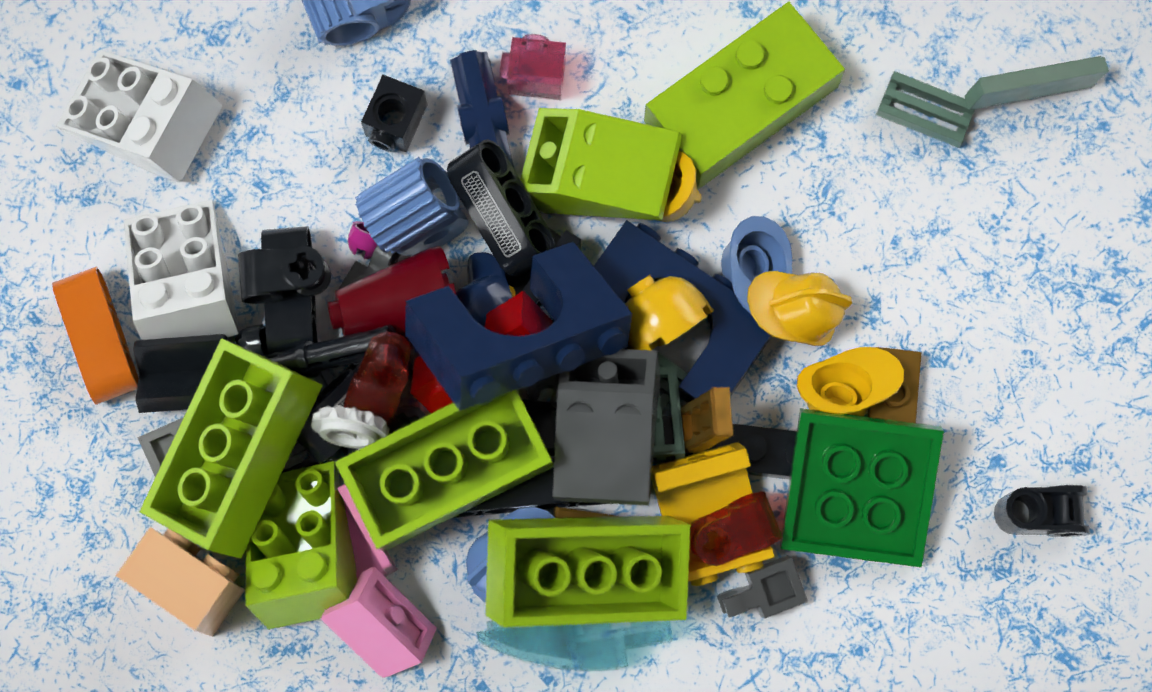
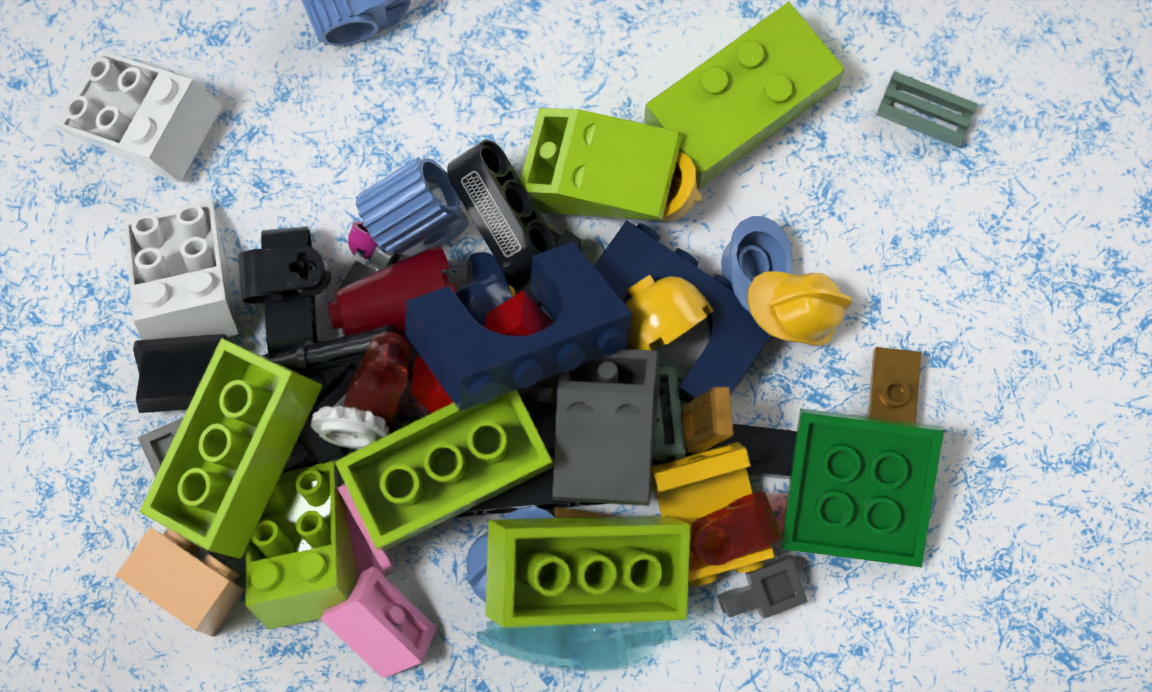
(96, 335): orange beam -> none
(253, 339): black hinge -> none
(393, 96): black brick -> none
(480, 108): dark blue piece -> none
(534, 67): clear pink brick -> none
(851, 381): yellow piece -> none
(1036, 82): sand green tile -> none
(1052, 511): black piece -> none

